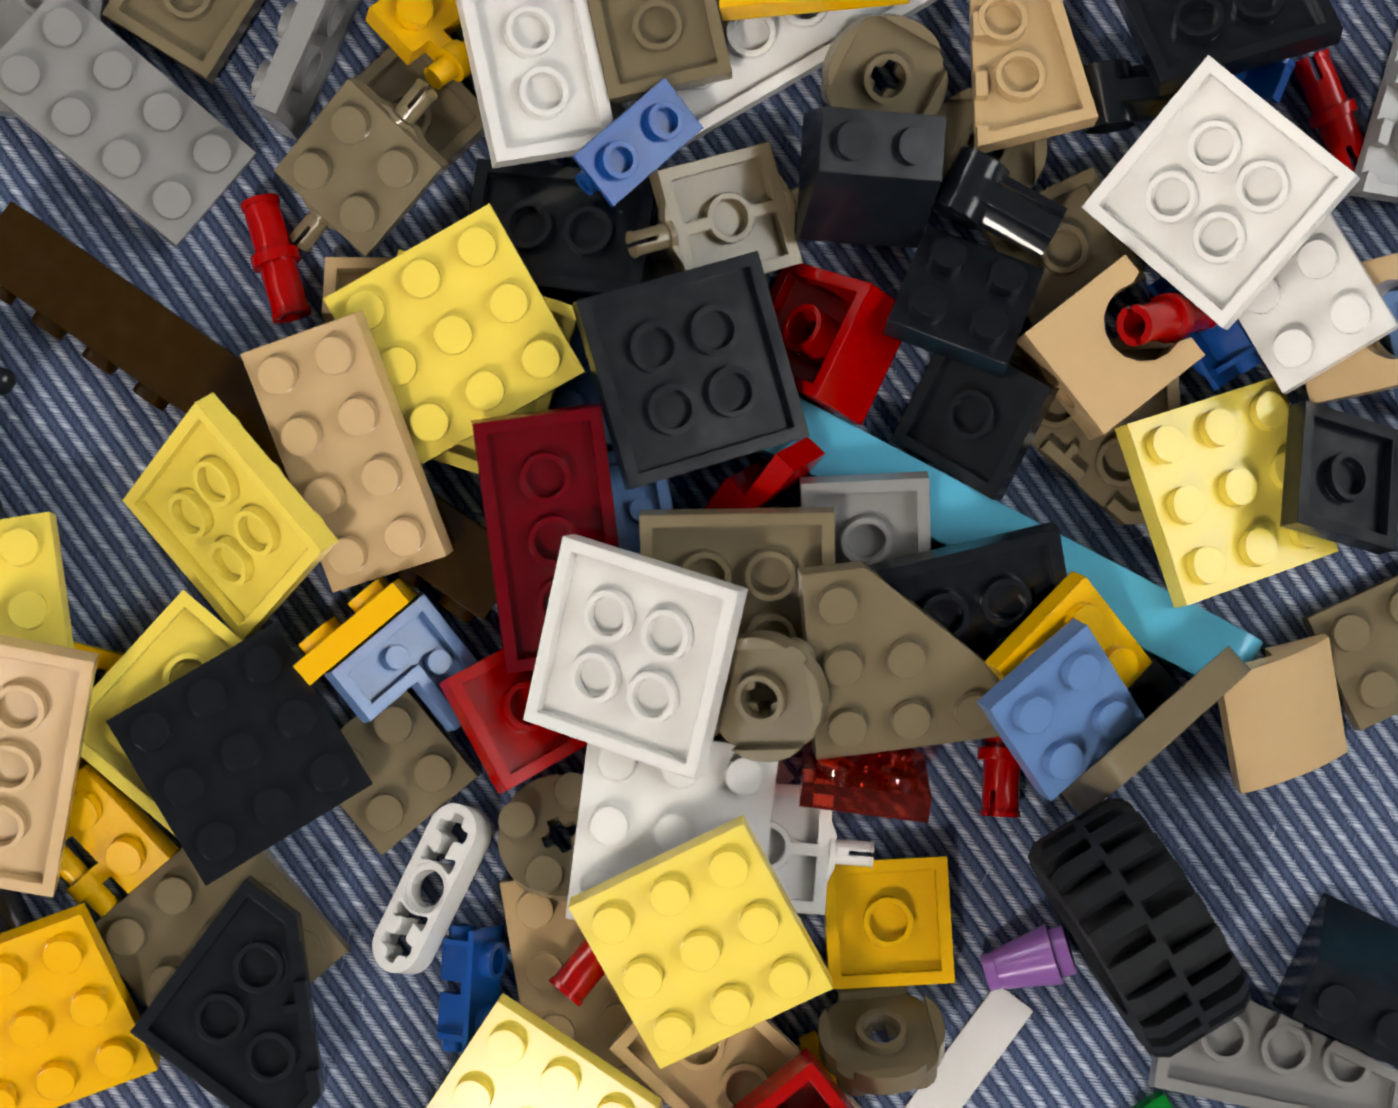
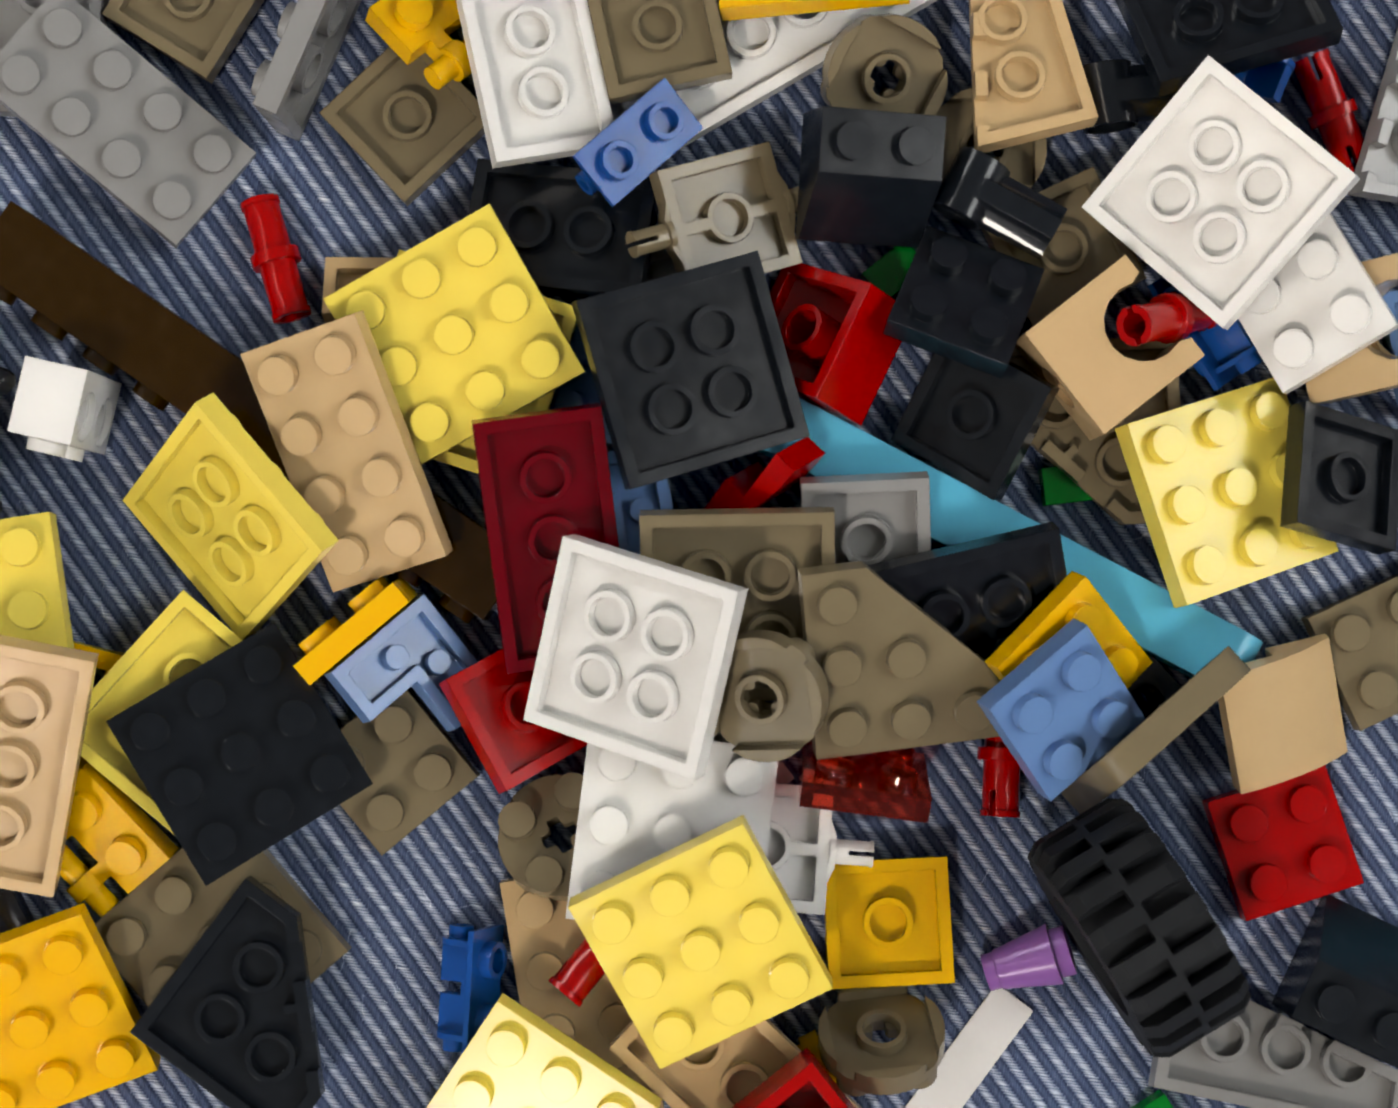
(63, 409): none -> white brick
(361, 165): dark tan plate -> none
(407, 897): white beam -> none
(890, 270): none -> green piece
(1058, 488): none -> green piece
(1283, 844): none -> red plate

